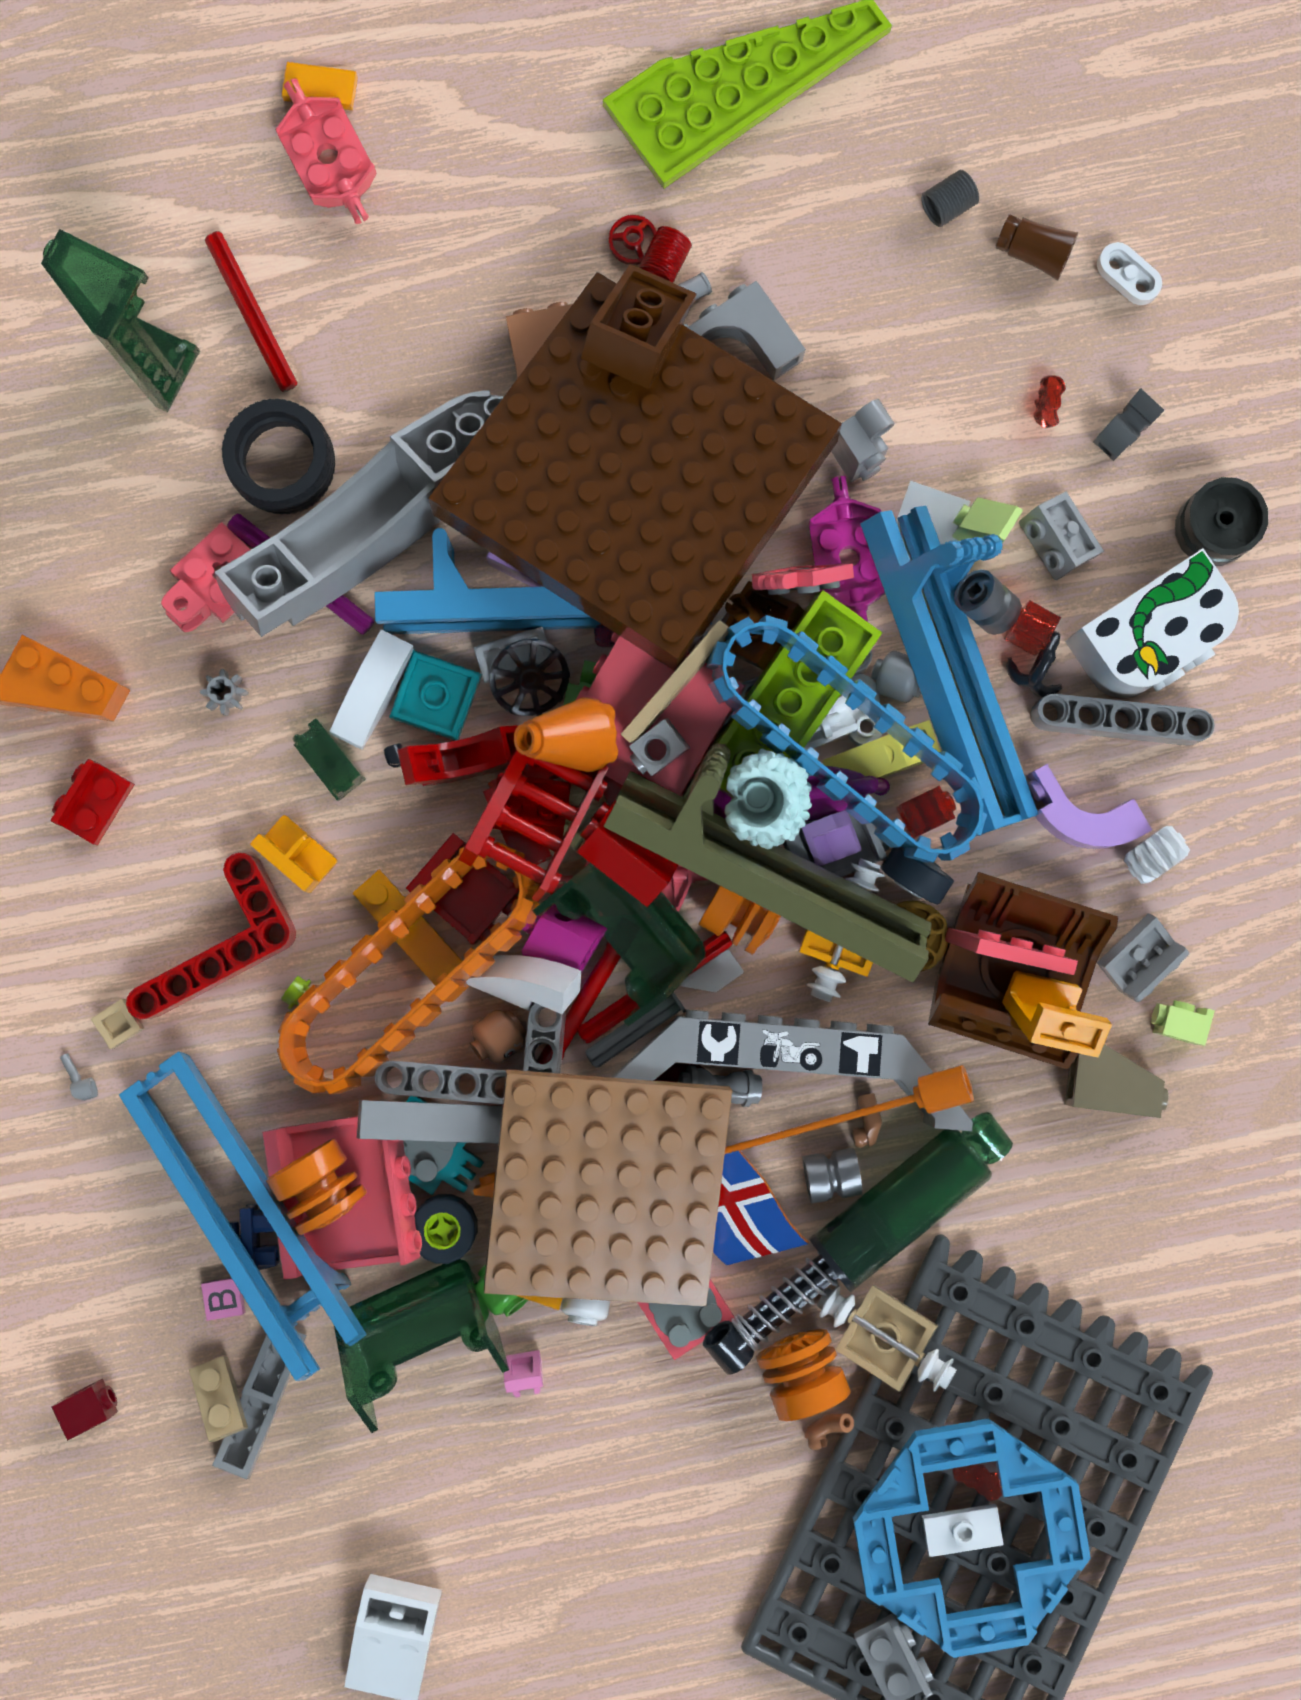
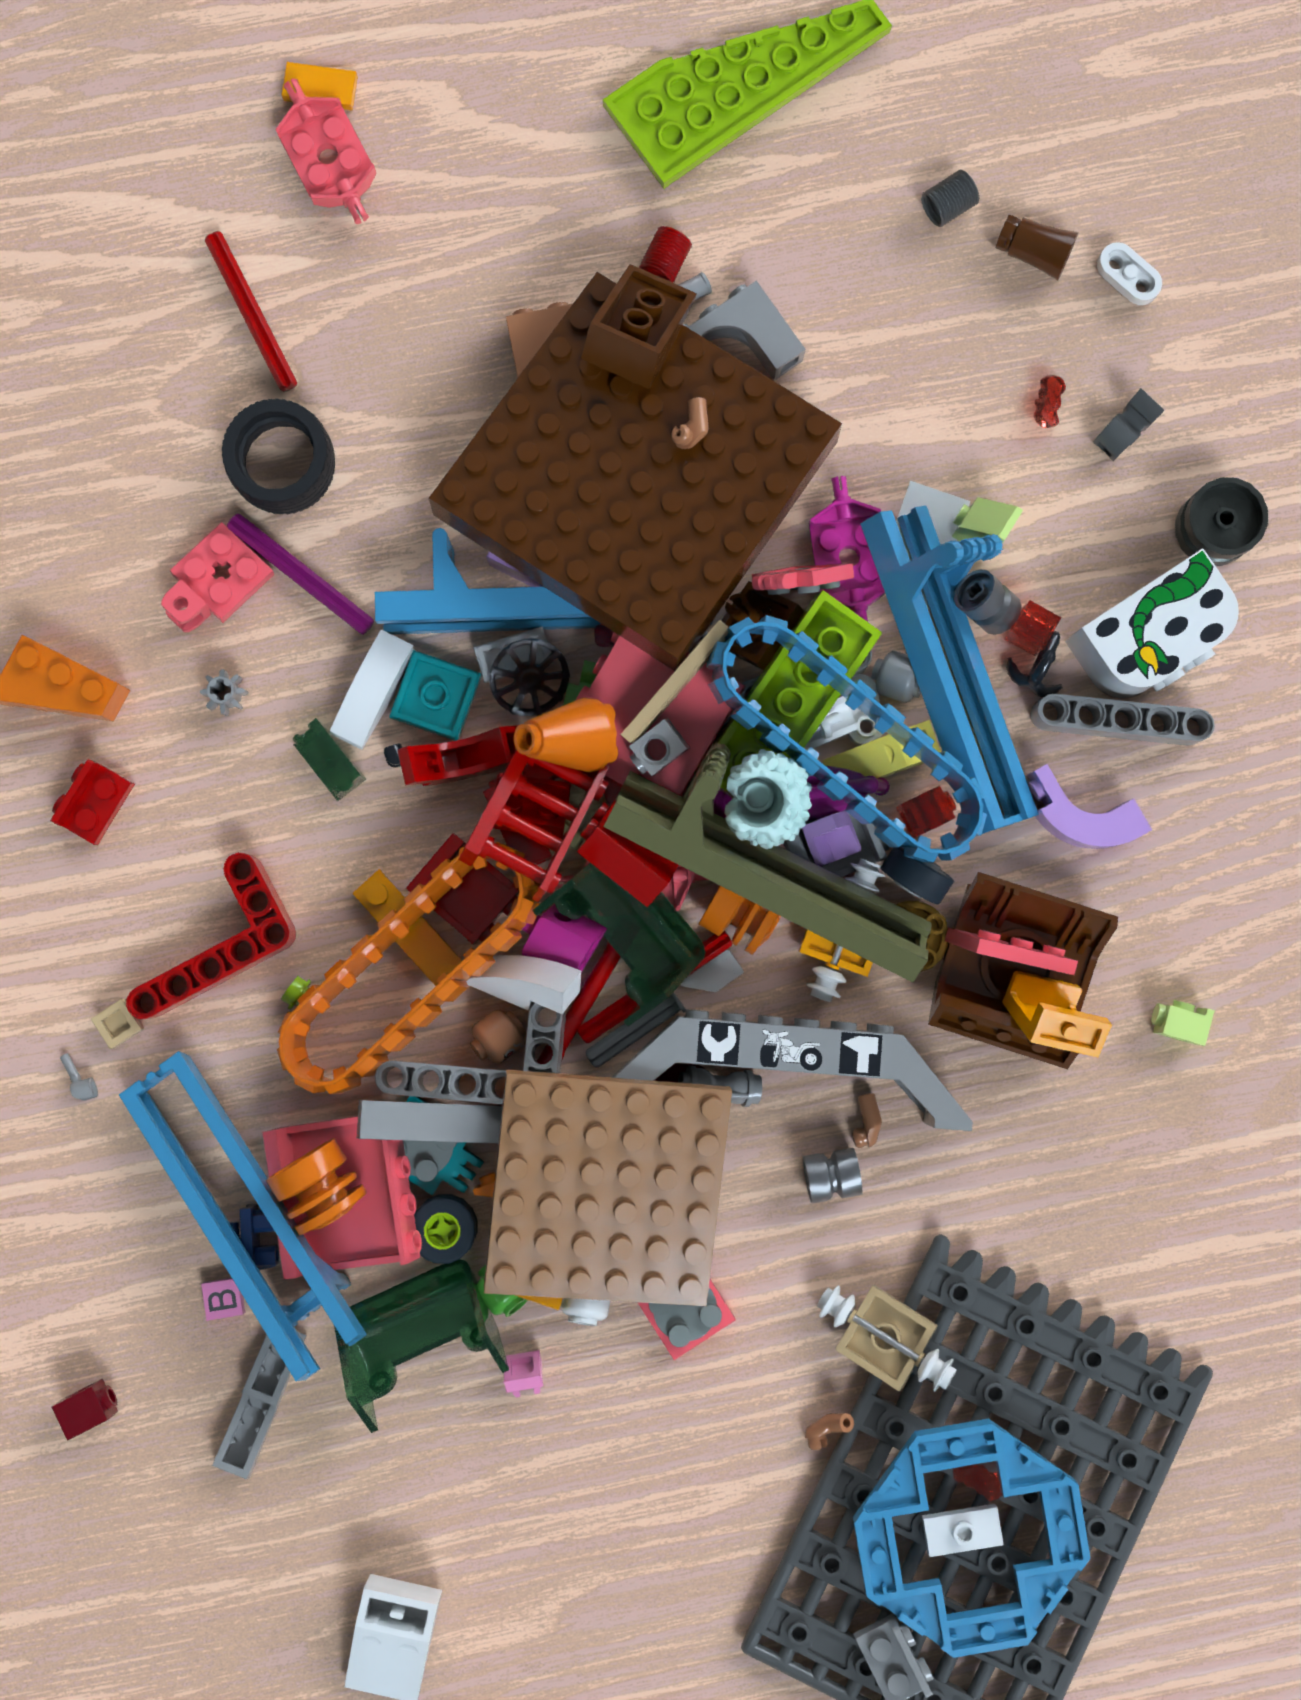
(106, 299): clear green windscreen -> none
(218, 1398): tan plate -> none
(295, 854): light orange panel -> none
(356, 526): light grey slope -> none
(623, 237): red piece -> none
(695, 428): none -> nougat arm
(748, 1213): flag -> none
(806, 1384): orange wheel -> none
(860, 441): light grey hinge -> none
(870, 1232): clear green piece -> none
(1060, 535): light grey bracket -> none
(1114, 1085): dark tan slope -> none
(1142, 958): light grey bracket -> none
(1156, 854): white gear -> none

